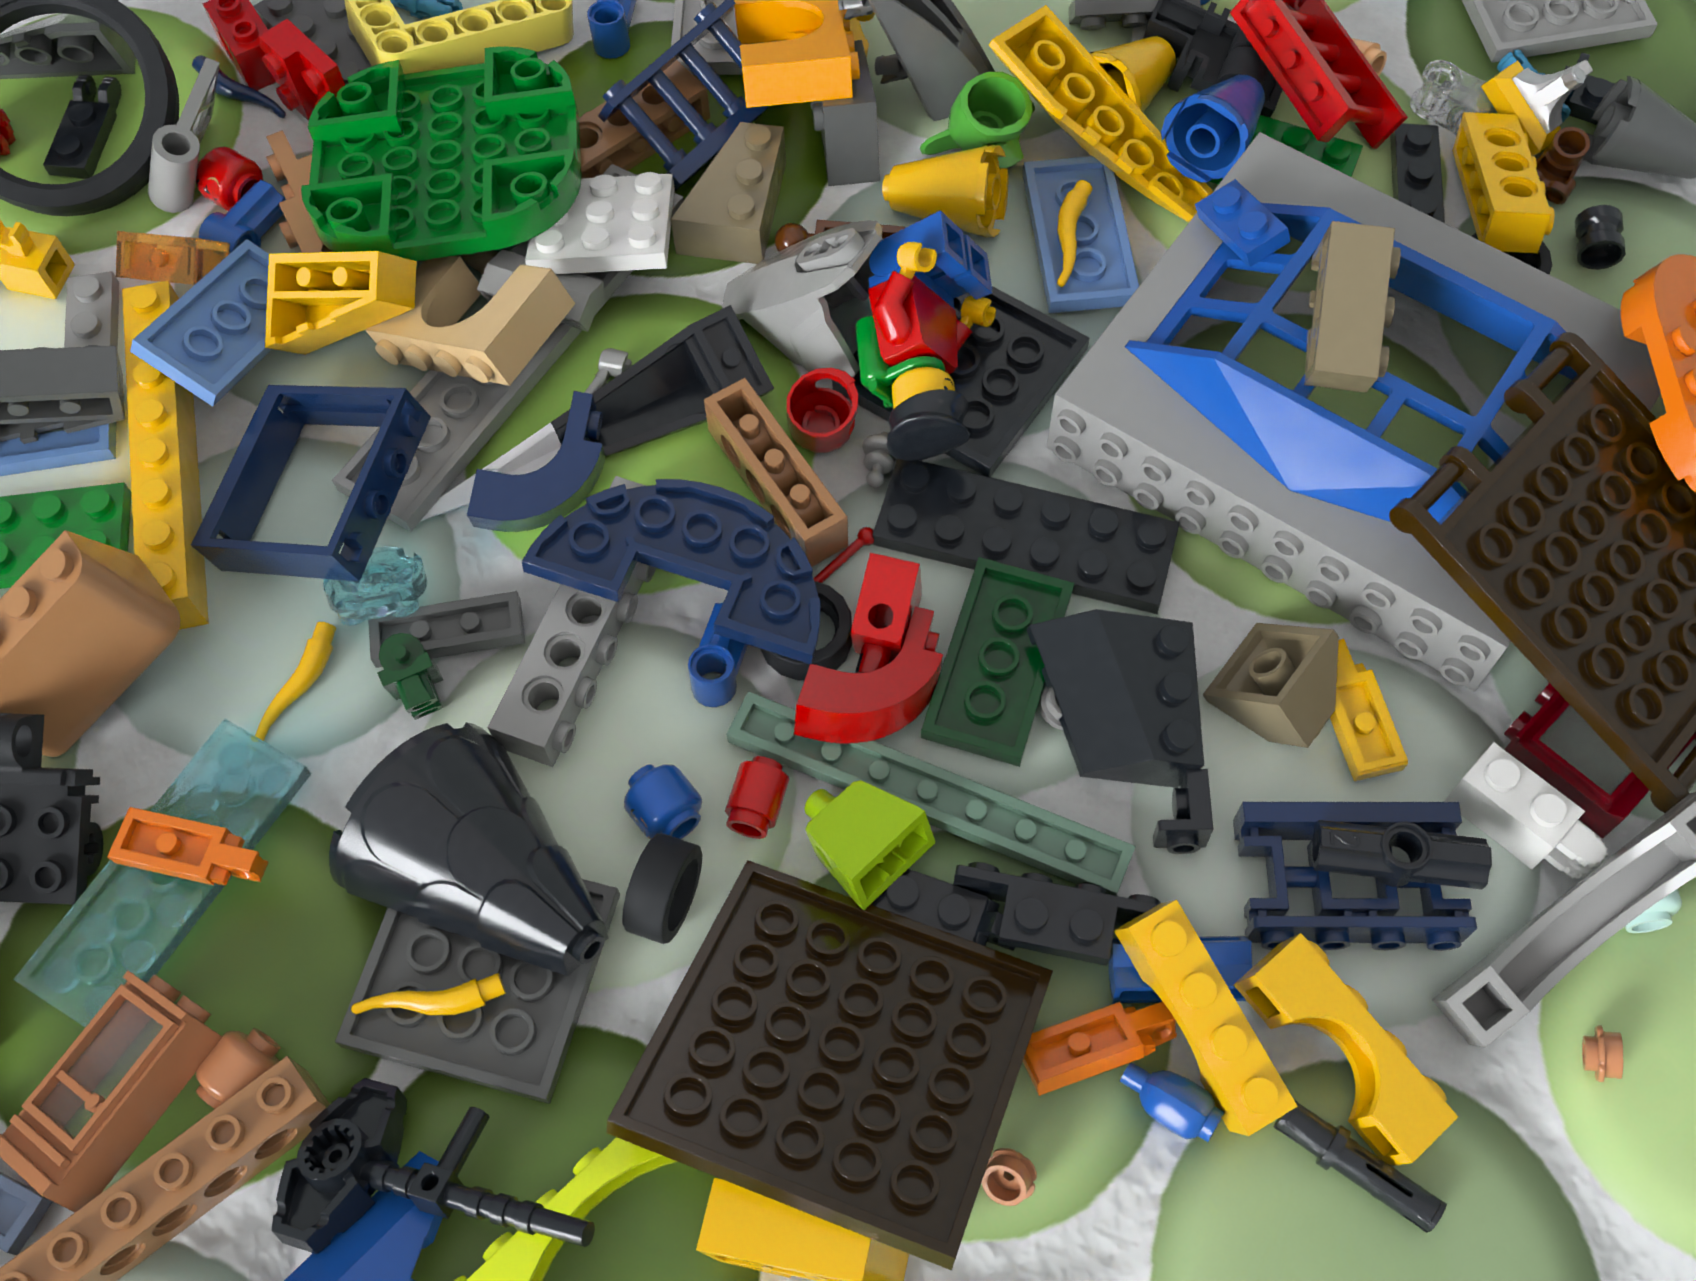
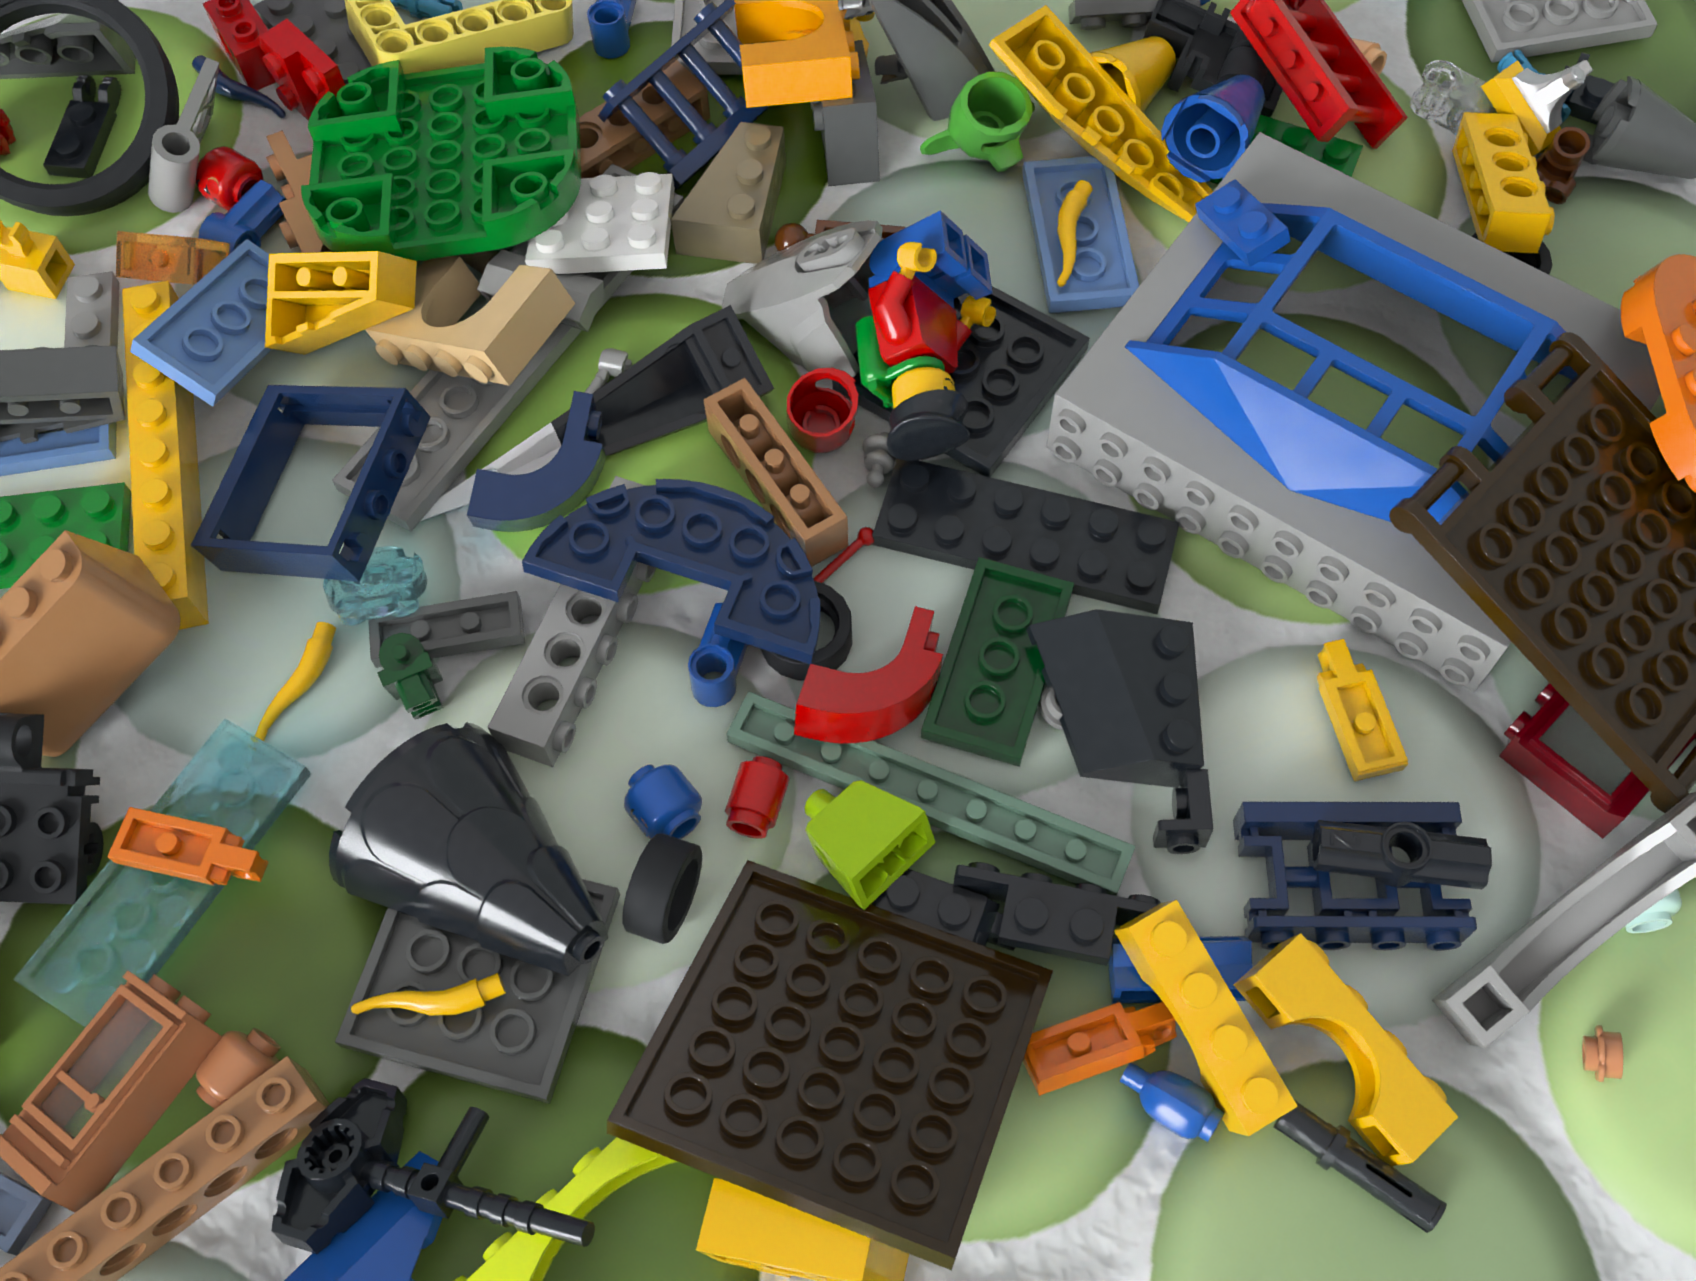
(887, 602): red torso -> none
(960, 184): yellow cone -> none
(1003, 1186): nougat plate -> none
(1280, 682): dark tan slope -> none
(1351, 306): dark tan wedge -> none
(1418, 168): black plate -> none
(1527, 815): white hinge -> none
(1600, 237): black wheel -> none

